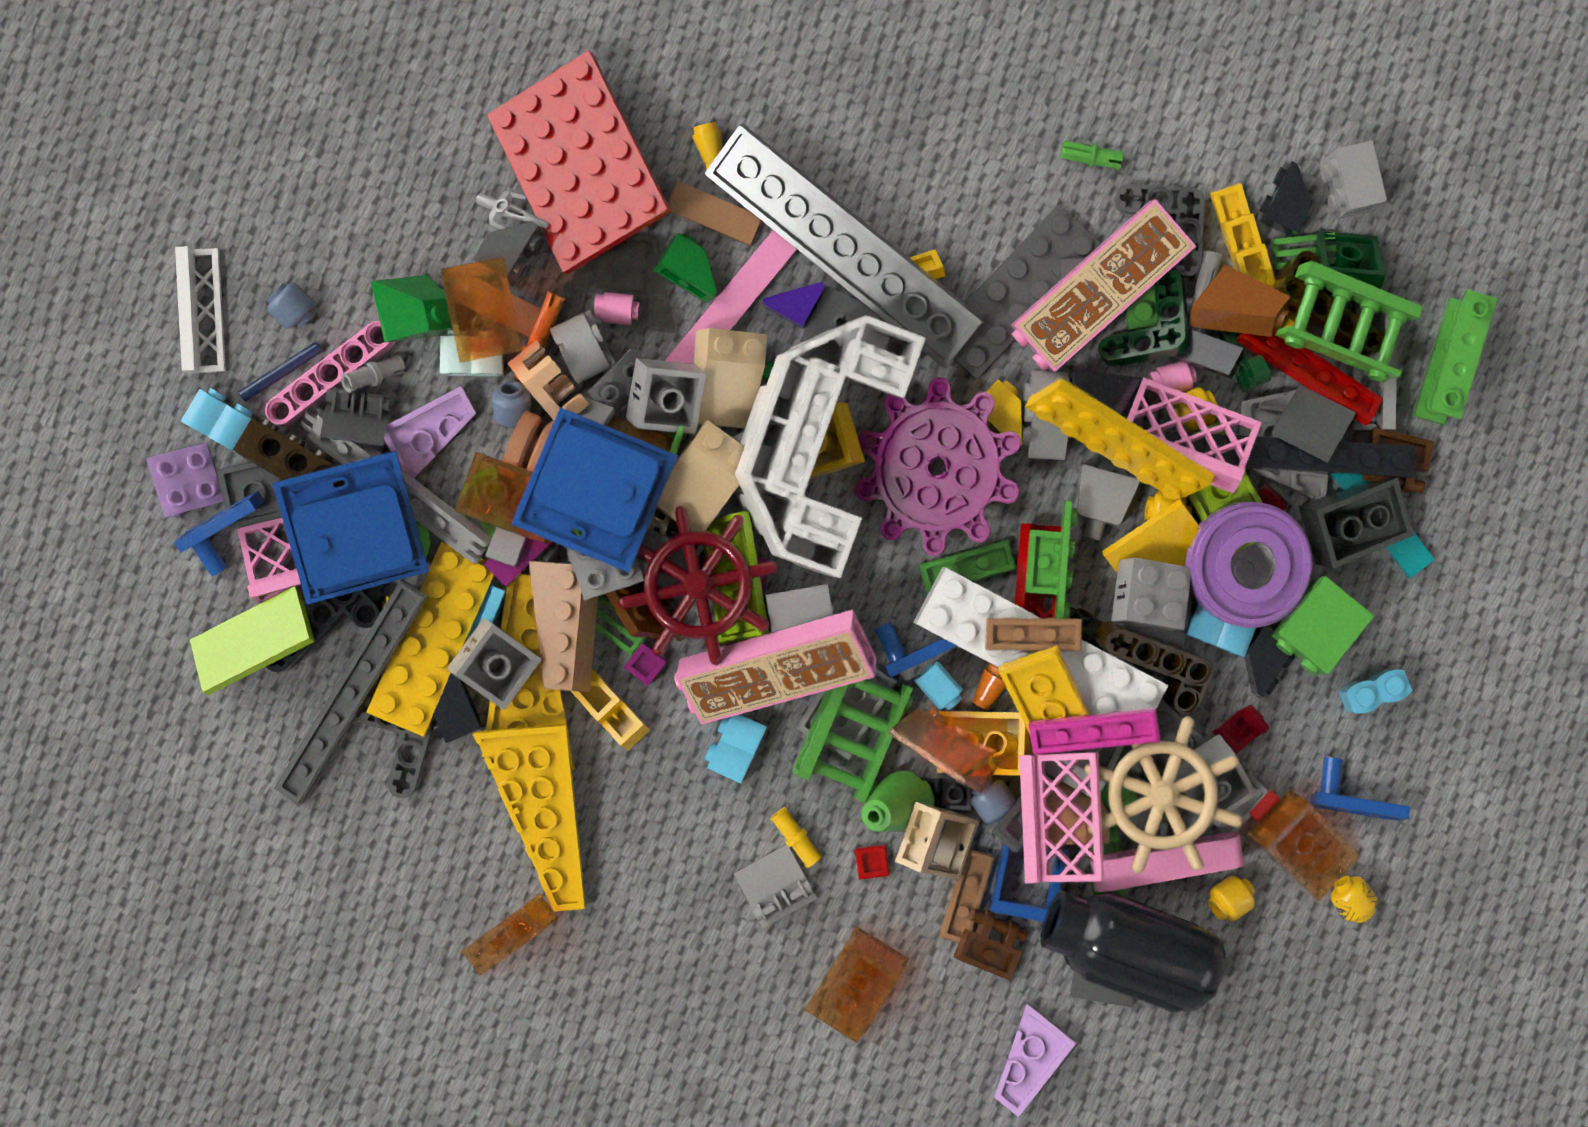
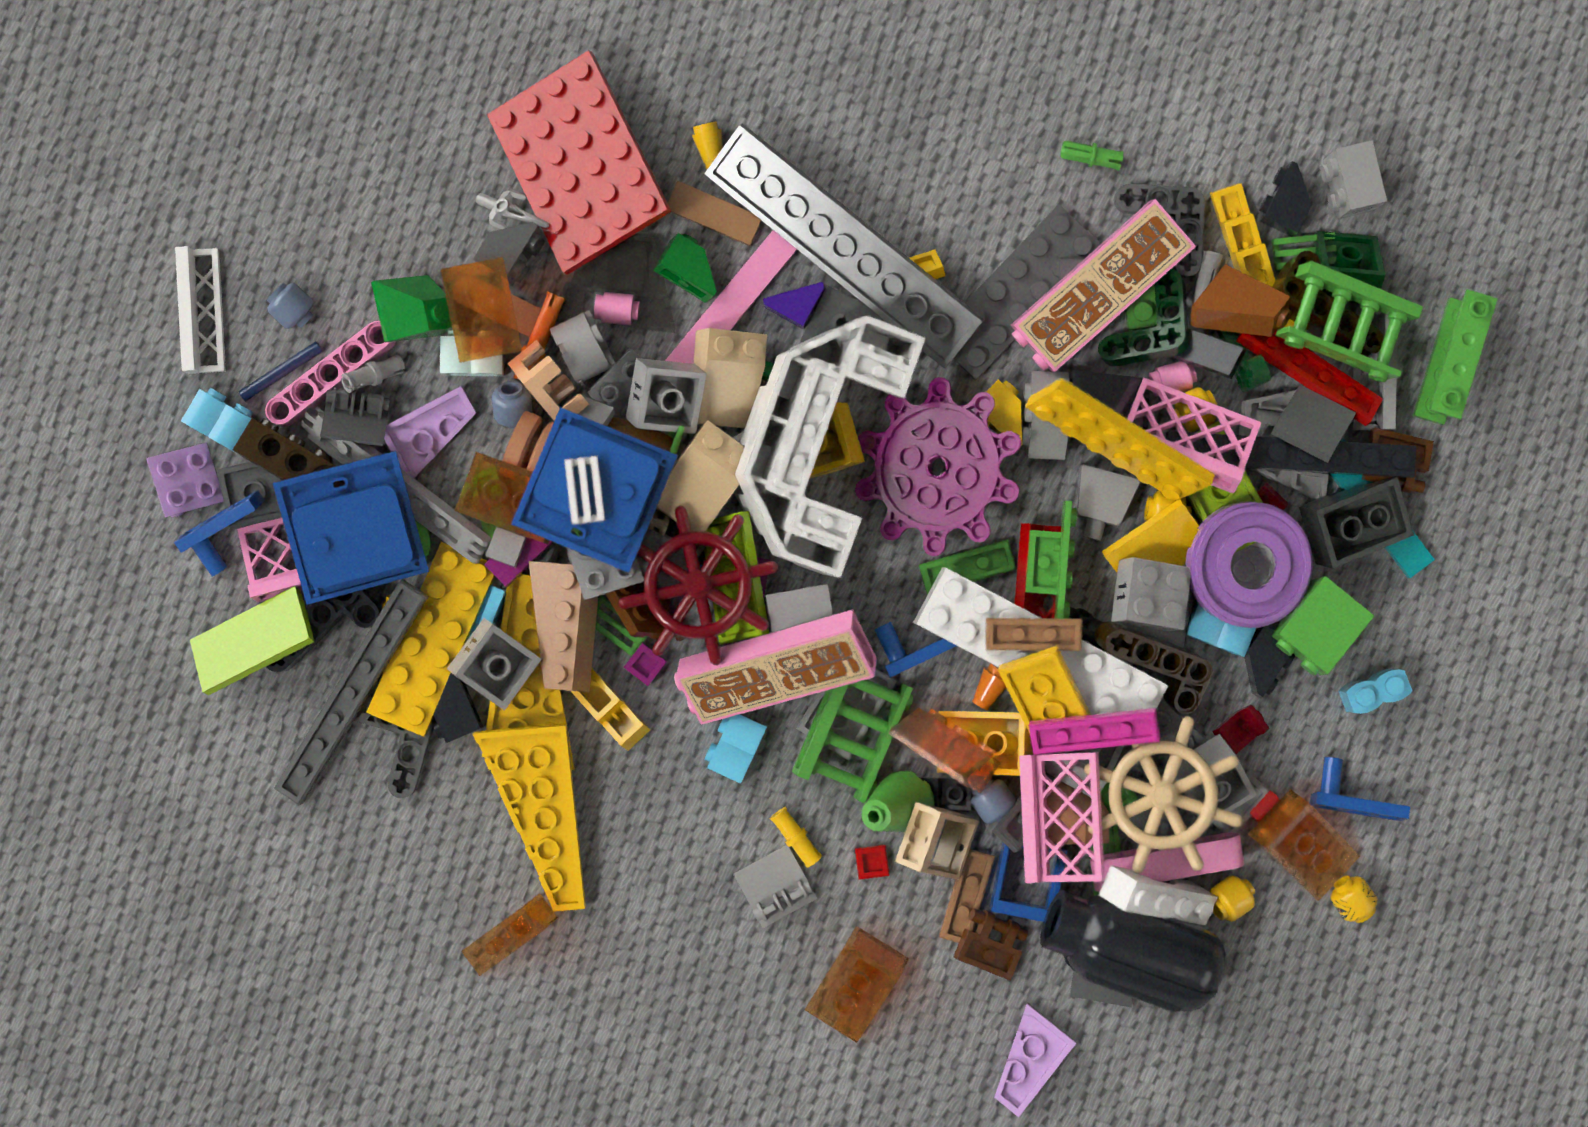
(581, 462): none -> white tile
(939, 686): medium azure brick -> none
(1154, 898): none -> white arch

